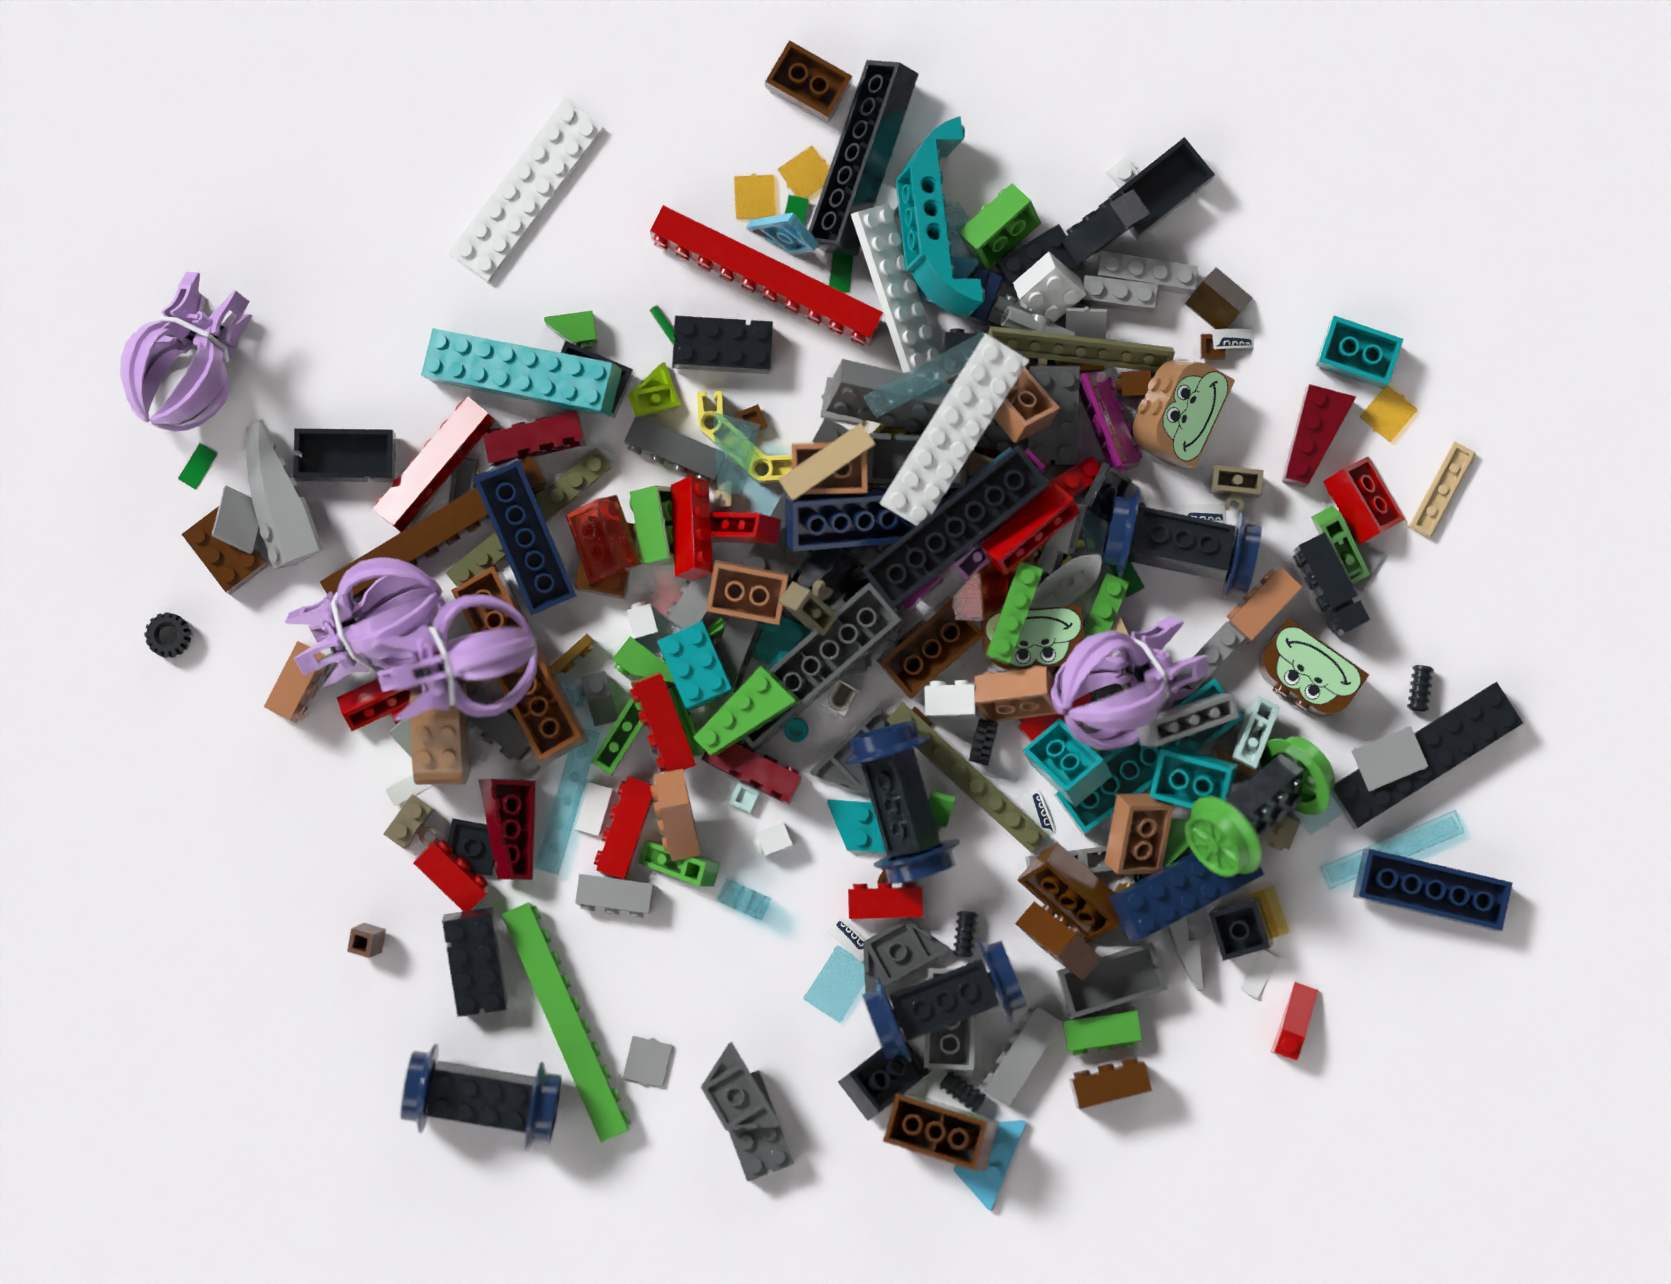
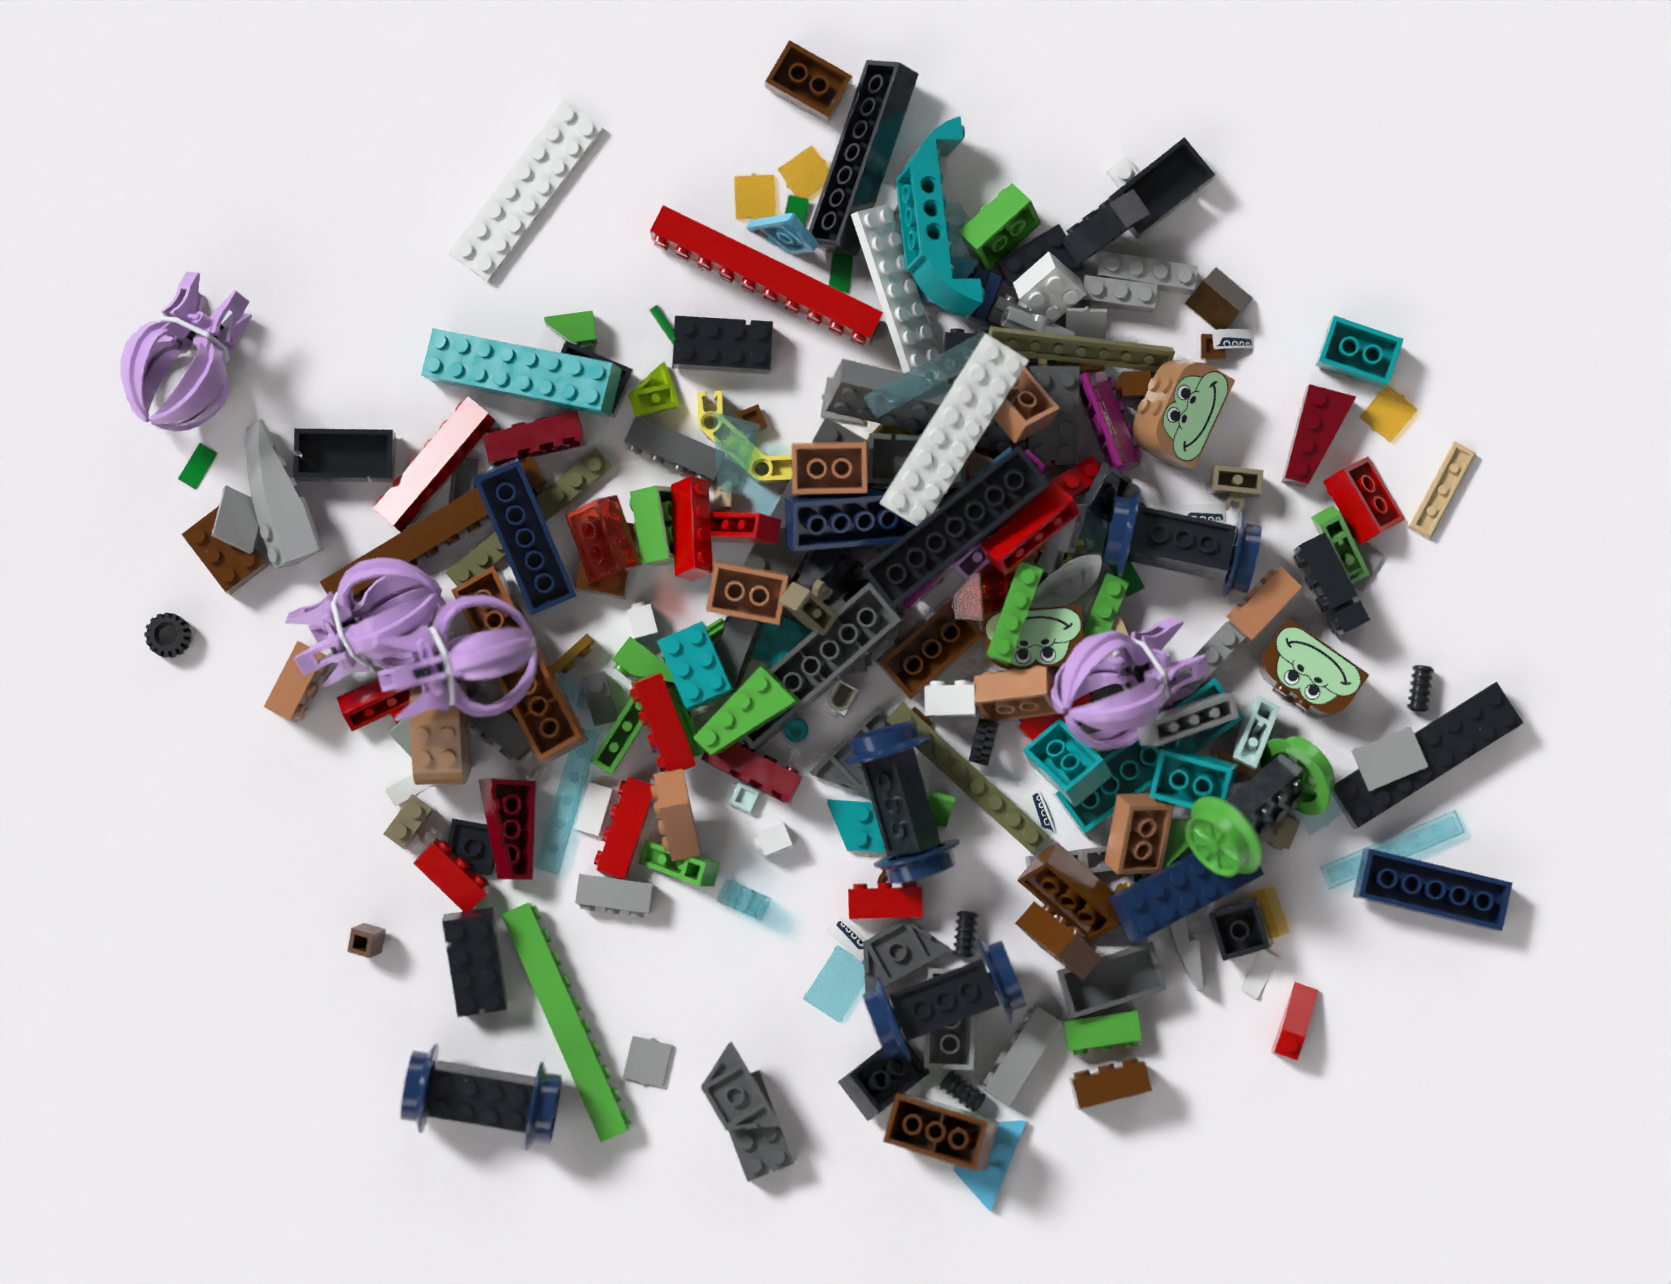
(692, 604): light grey brick -> none
(826, 461): tan tile -> none

